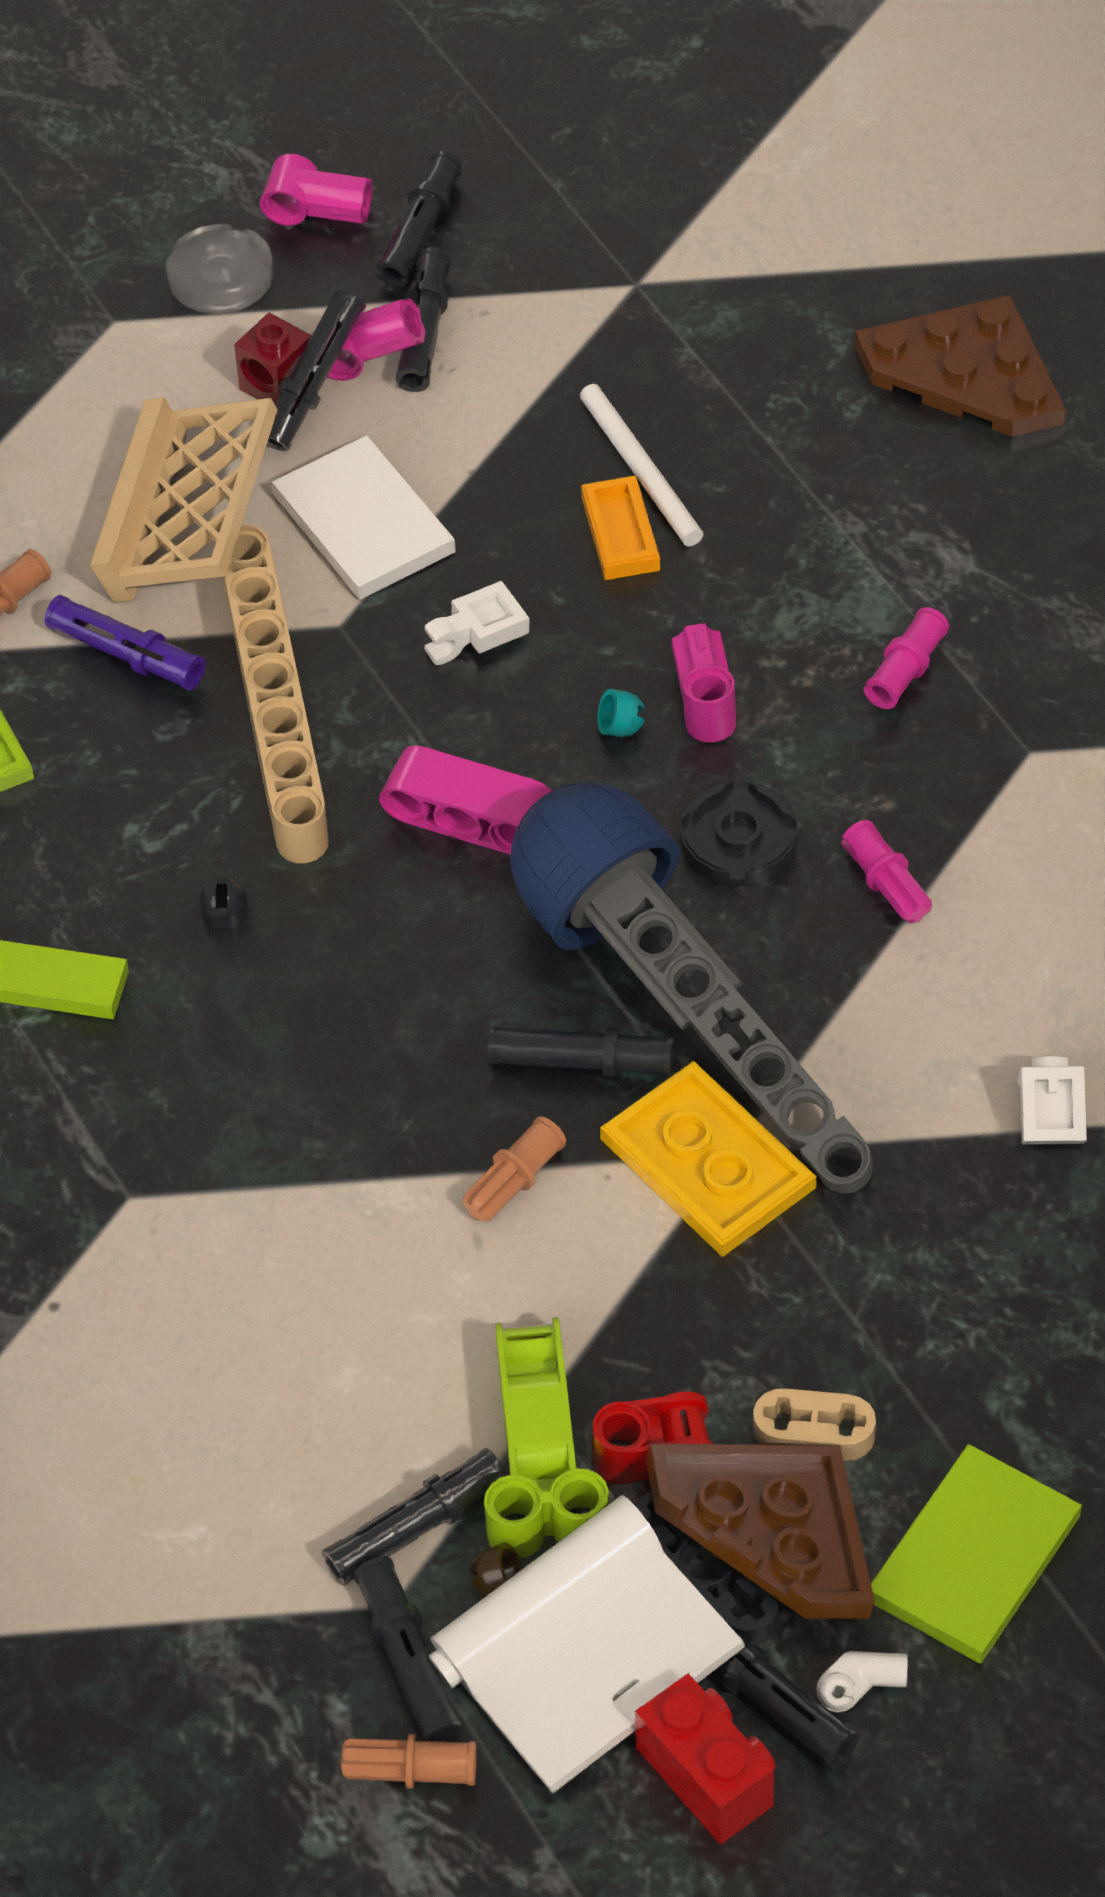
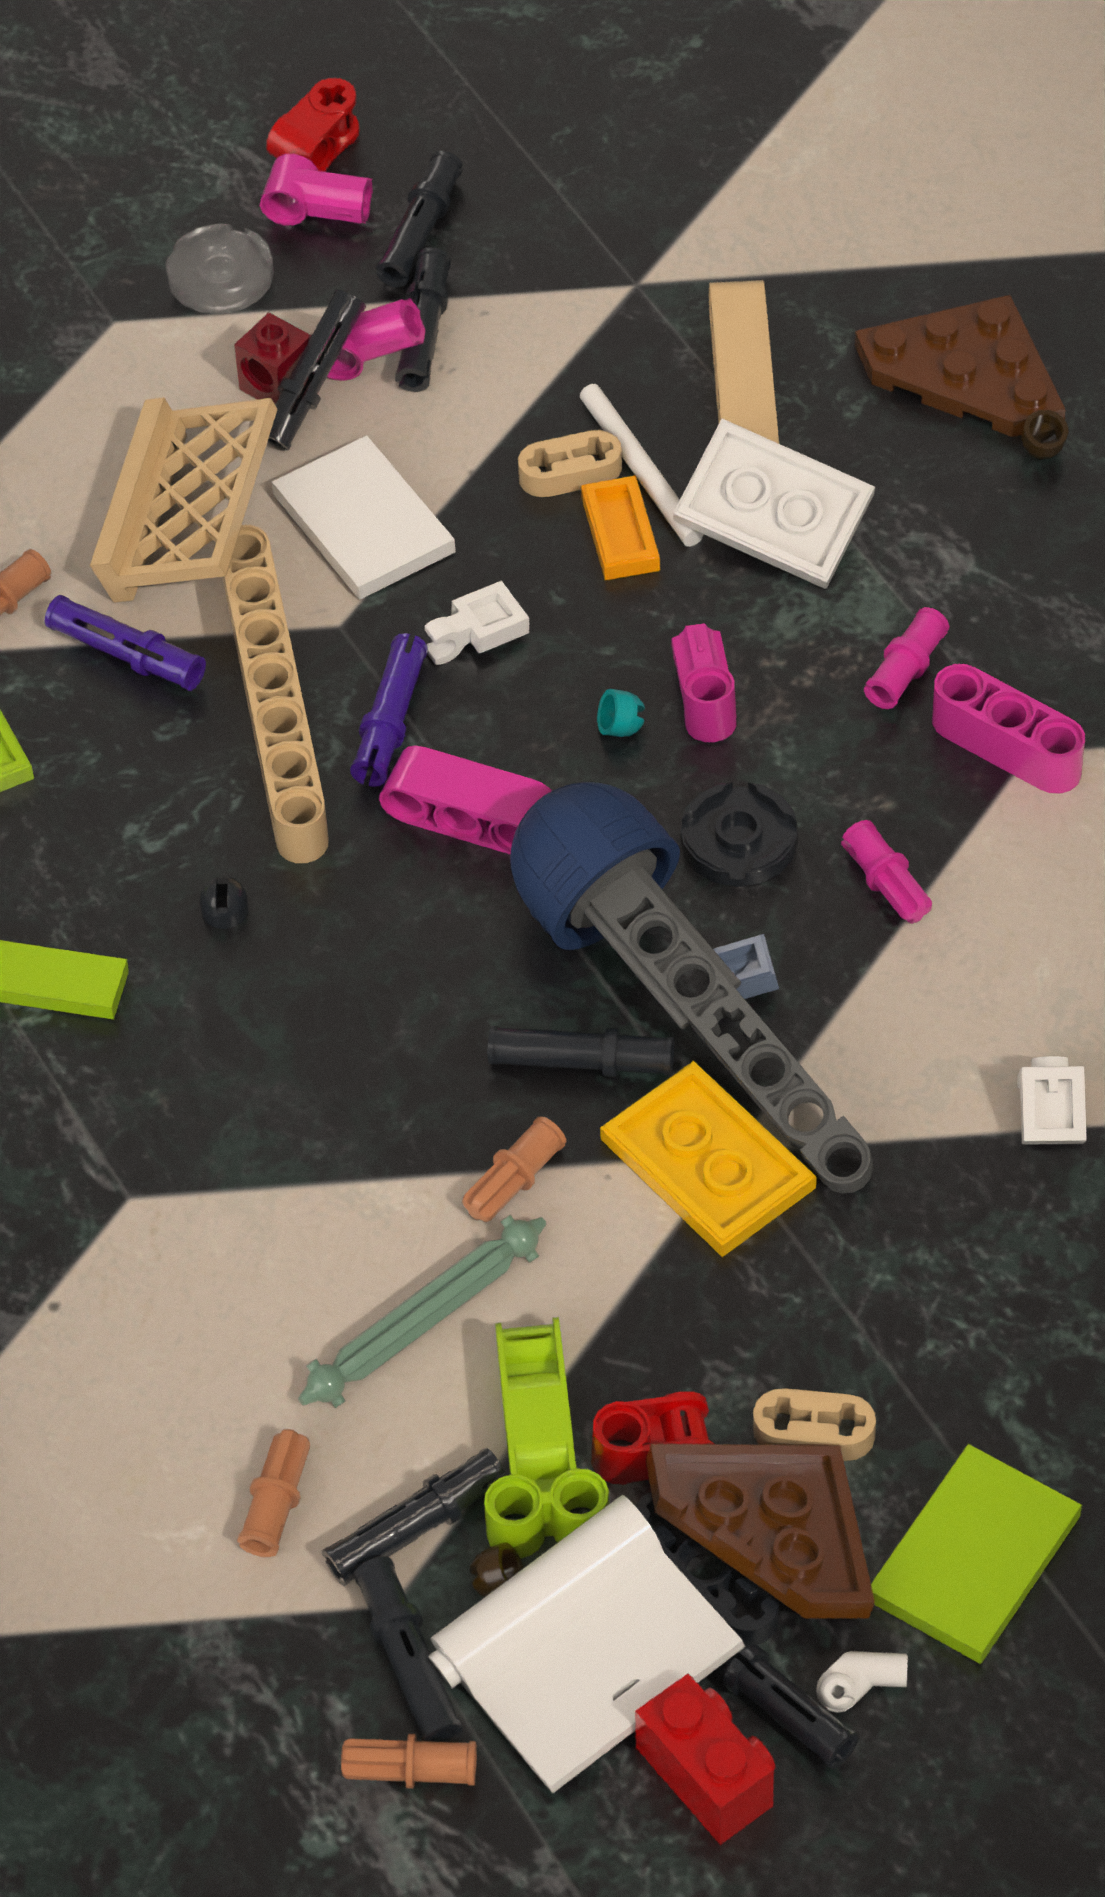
(274, 1494): none -> nougat axle
(318, 124): none -> red piece
(383, 727): none -> dark purple pin
(422, 1311): none -> sand green wheel
(569, 463): none -> tan beam
(743, 356): none -> tan beam
(751, 965): none -> sand blue tile
(773, 503): none -> white tile
(1008, 728): none -> dark pink beam
(1040, 427): none -> dark brown hinge

